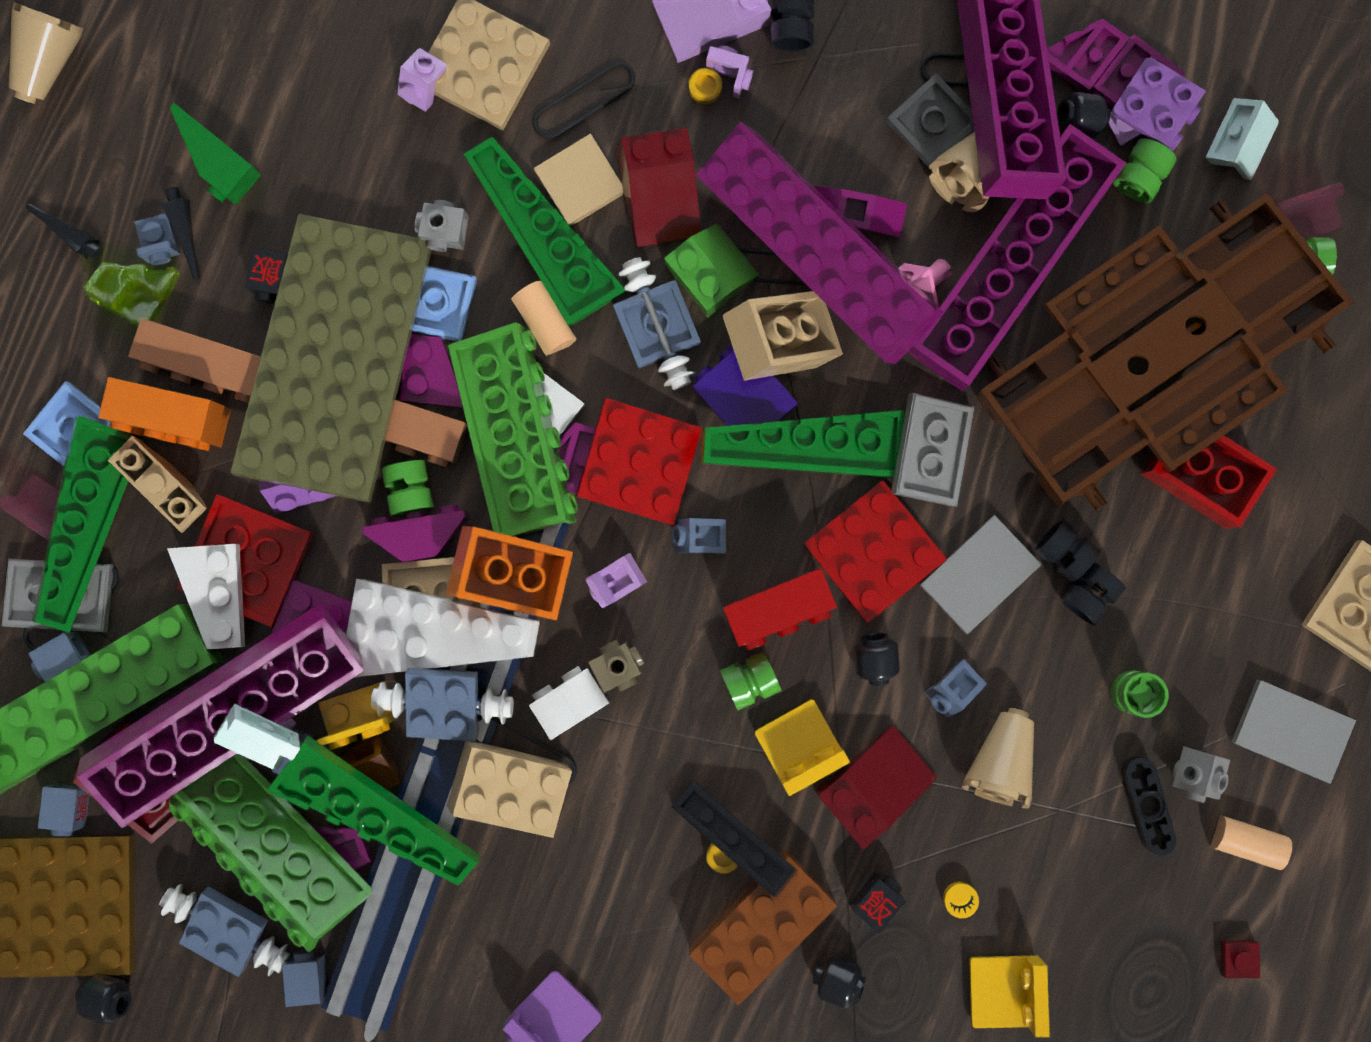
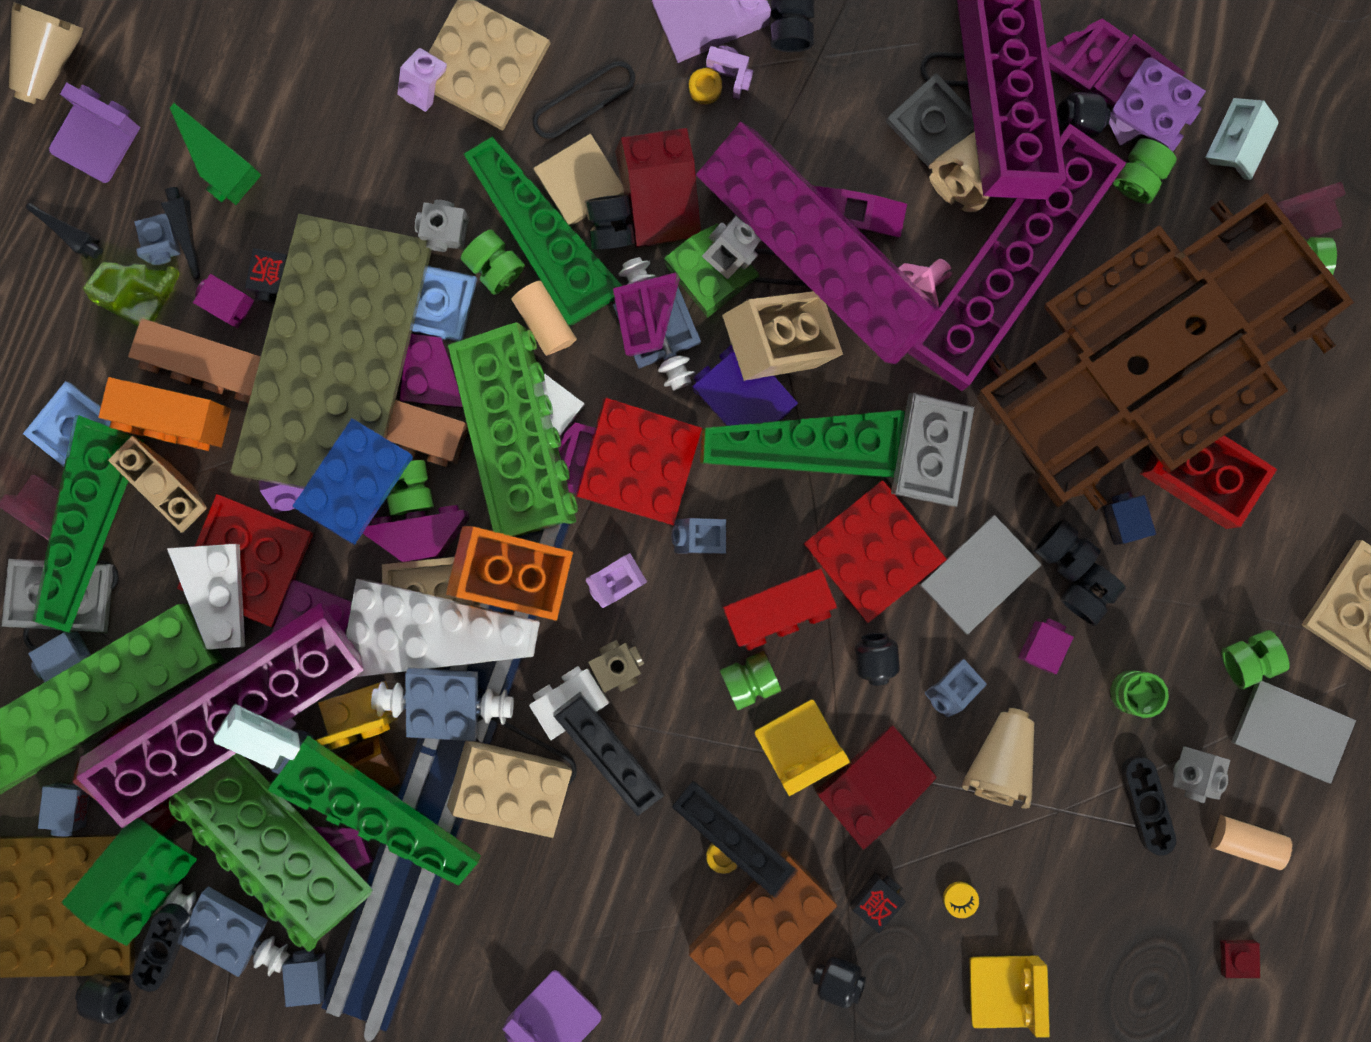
(93, 133): none -> medium lavender bracket
(129, 881): none -> green brick
(171, 939): none -> black beam
(223, 300): none -> magenta brick
(352, 481): none -> blue plate
(488, 257): none -> bright green wheel
(608, 753): none -> black tile
(610, 221): none -> black wheel
(645, 312): none -> magenta wing
(731, 247): none -> light grey brick
(1046, 646): none -> magenta brick
(1128, 518): none -> dark blue brick
(1259, 657): none -> bright green wheel

